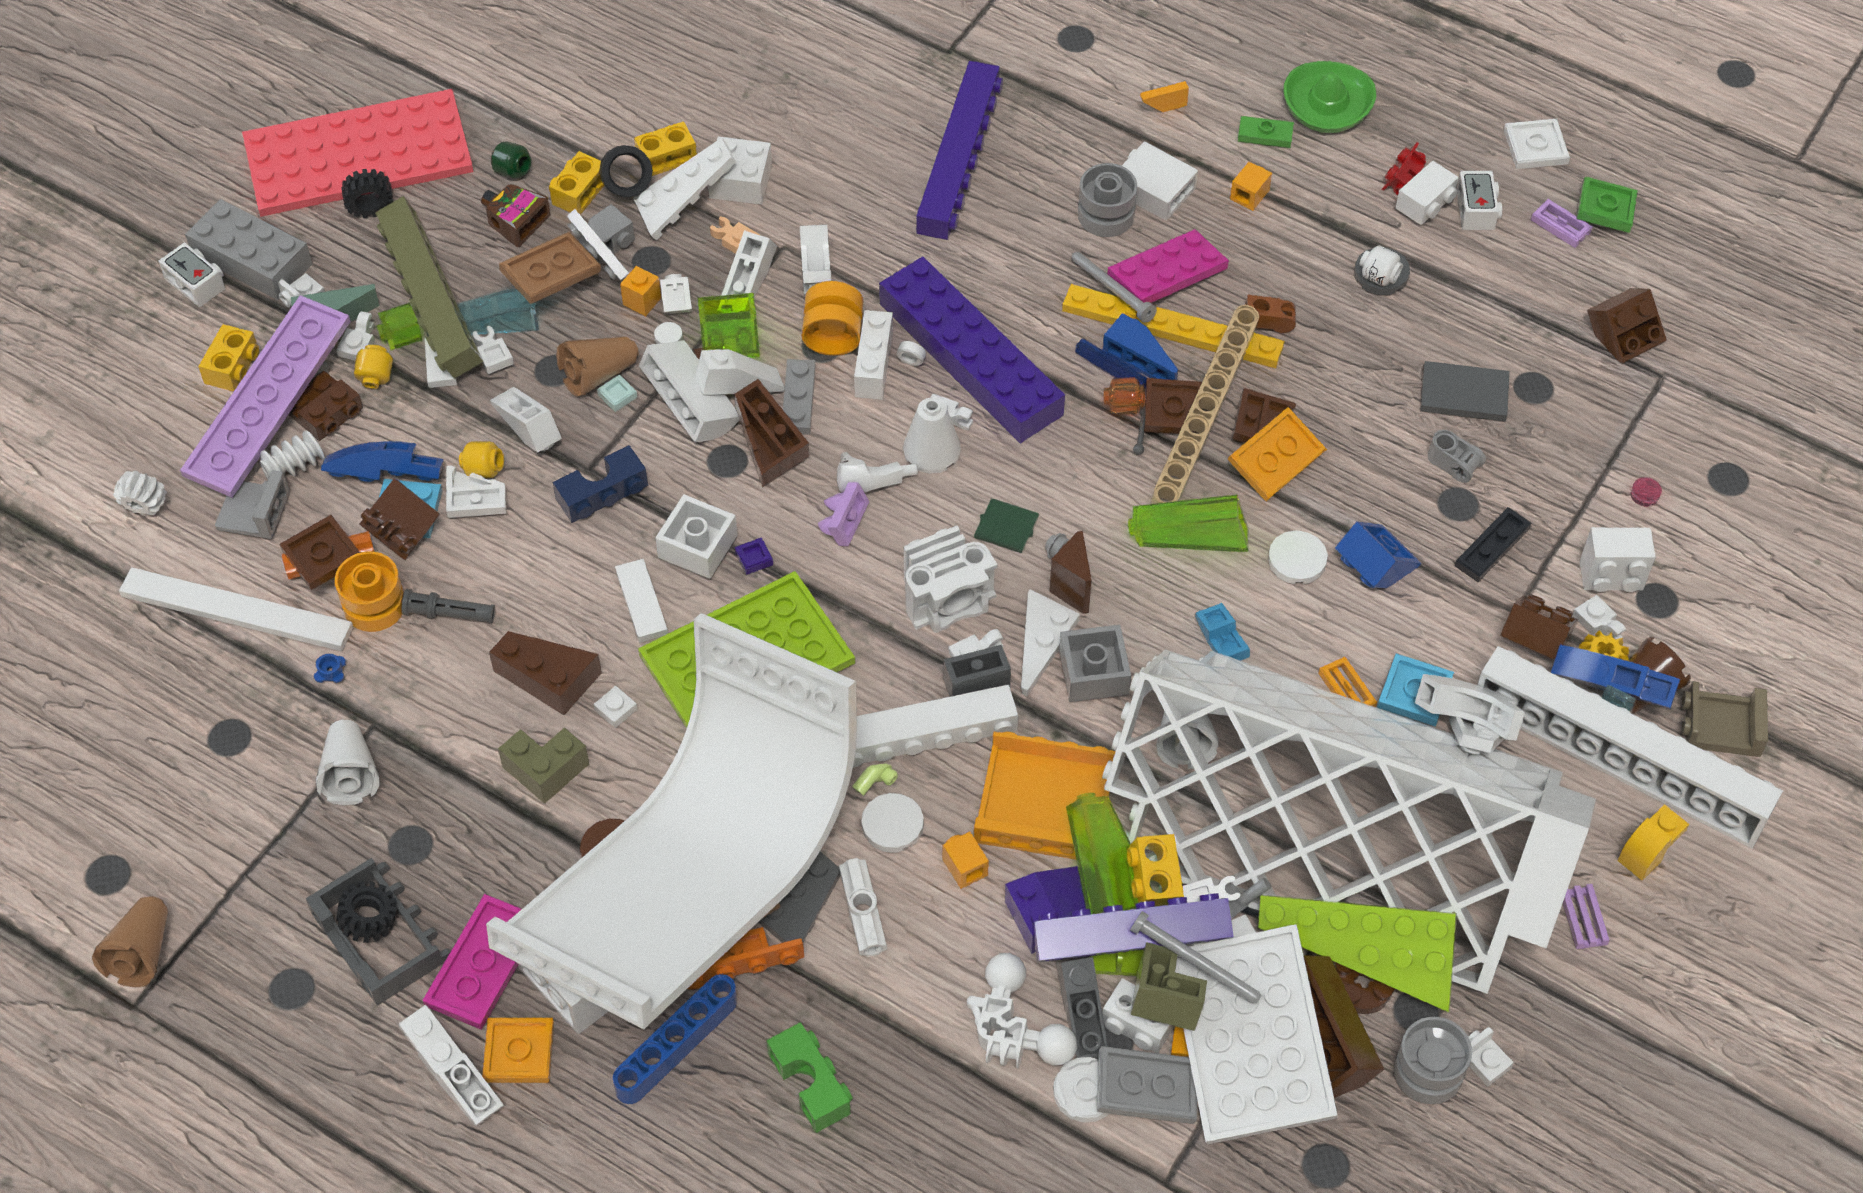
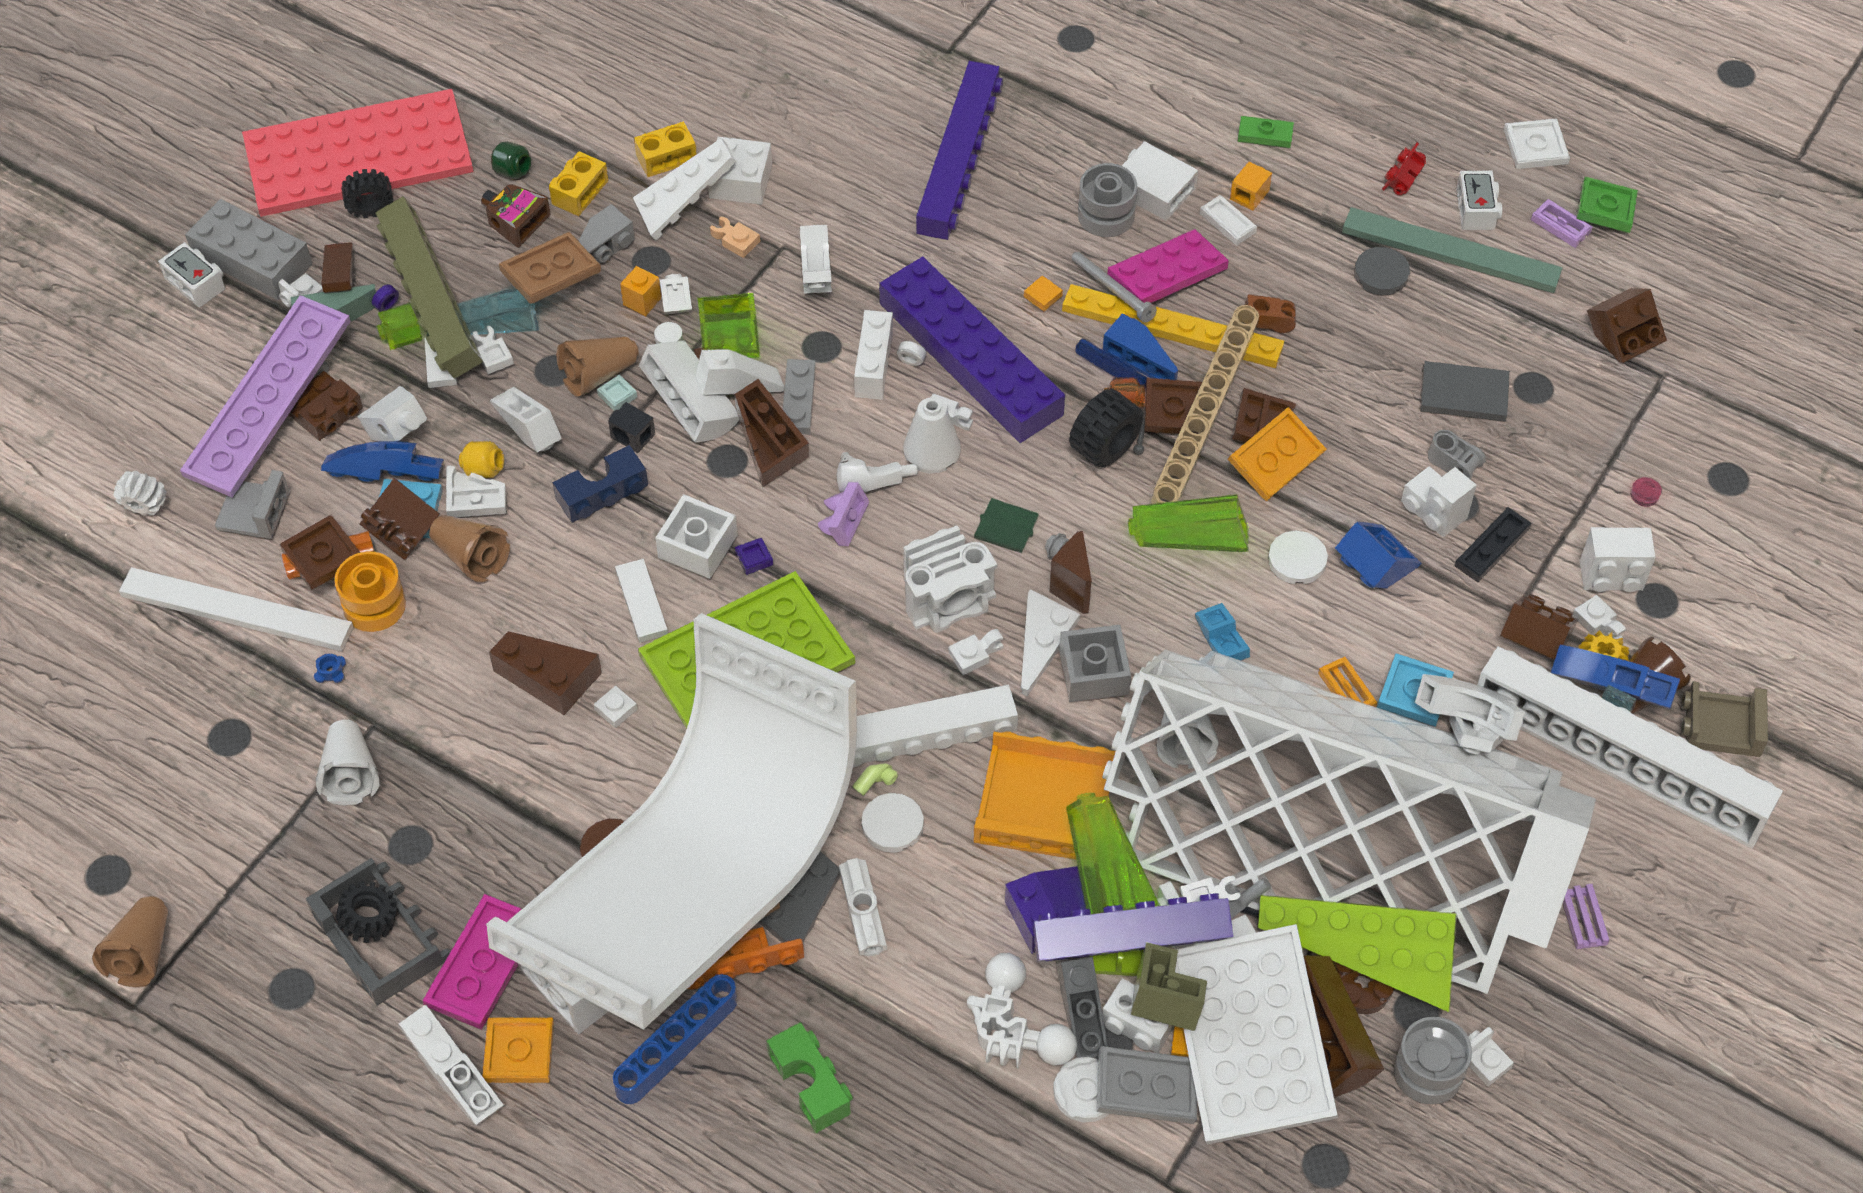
(228, 357): yellow brick -> none
(292, 455): white piece -> none
(337, 267): none -> reddish brown tile
(356, 339): white plate -> none
(373, 366): yellow head -> none
(385, 298): none -> dark purple tile
(396, 412): none -> white torso
(430, 606): dark grey pin -> none
(471, 545): none -> medium nougat cone
(547, 767): olive brick -> none
(596, 246): plate -> none
(631, 427): none -> black brick
(643, 182): black tyre -> none
(750, 264): white slope -> none
(832, 318): light orange wheel -> none
(965, 859): light orange brick -> none
(976, 671): dark grey brick -> none
(1043, 293): none -> light orange tile
(1106, 428): none -> black tyre
(1164, 870): yellow brick -> none
(1167, 97): light orange tile -> none
(1194, 958): light grey bar -> none
(1228, 220): none -> white tile
(1329, 95): bright green hat -> none
(1381, 266): white head -> none
(1427, 193): white brick -> none
(1438, 499): none -> white brick
(1452, 250): none -> sand green tile
(1650, 842): yellow brick -> none

